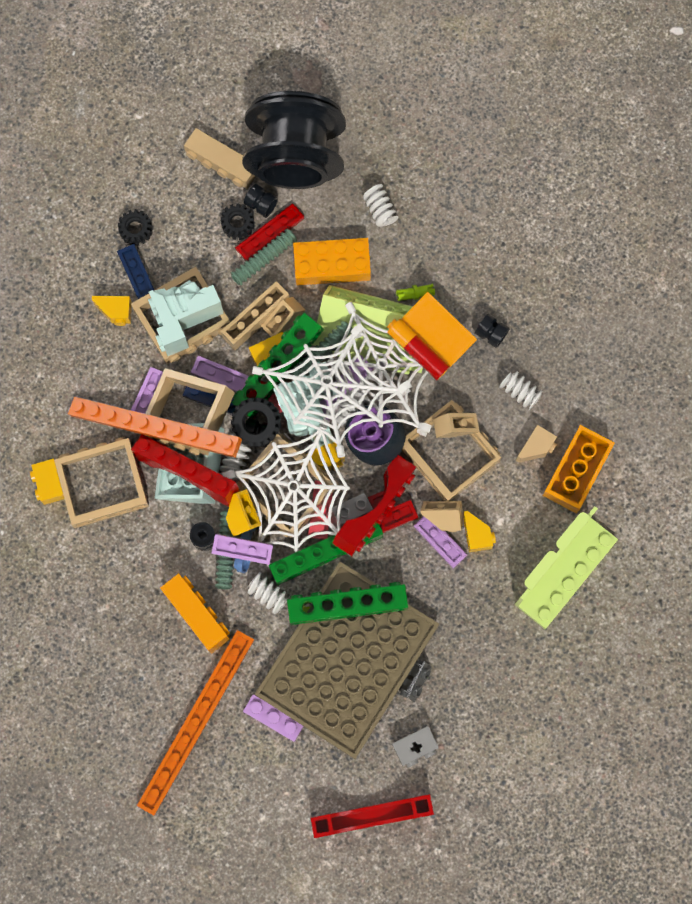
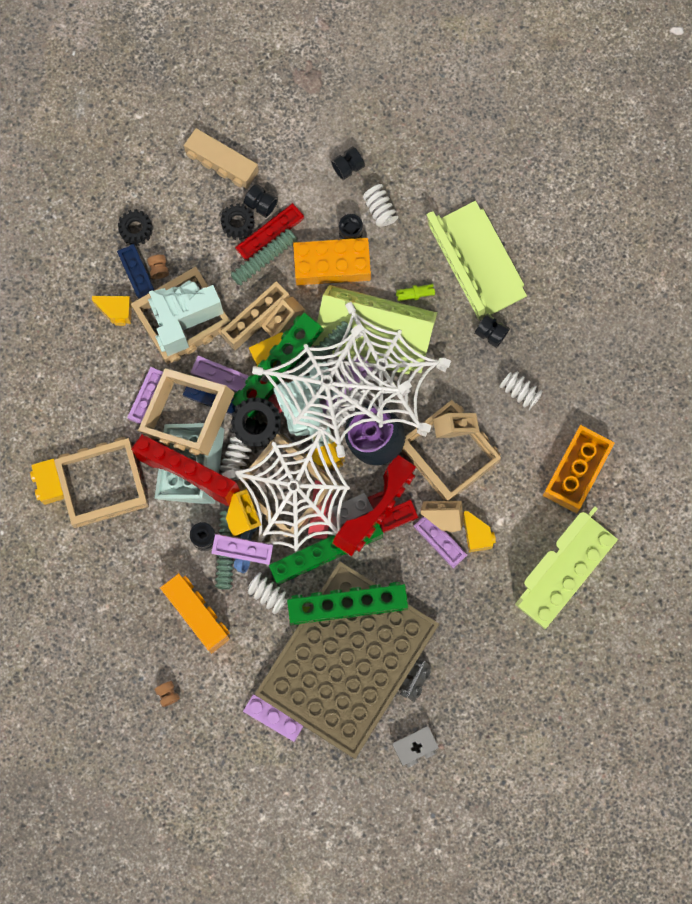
(155, 427): orange plate -> none
(158, 266): none -> medium nougat wheel
(164, 690): none -> medium nougat wheel
(195, 723): orange plate -> none
(294, 139): black wheel -> none
(347, 163): none -> black wheel
(350, 227): none -> black wheel
(372, 816): red arch -> none
(431, 336): light orange door -> none
(477, 259): none -> yellowish green piece
(537, 445): tan slope -> none

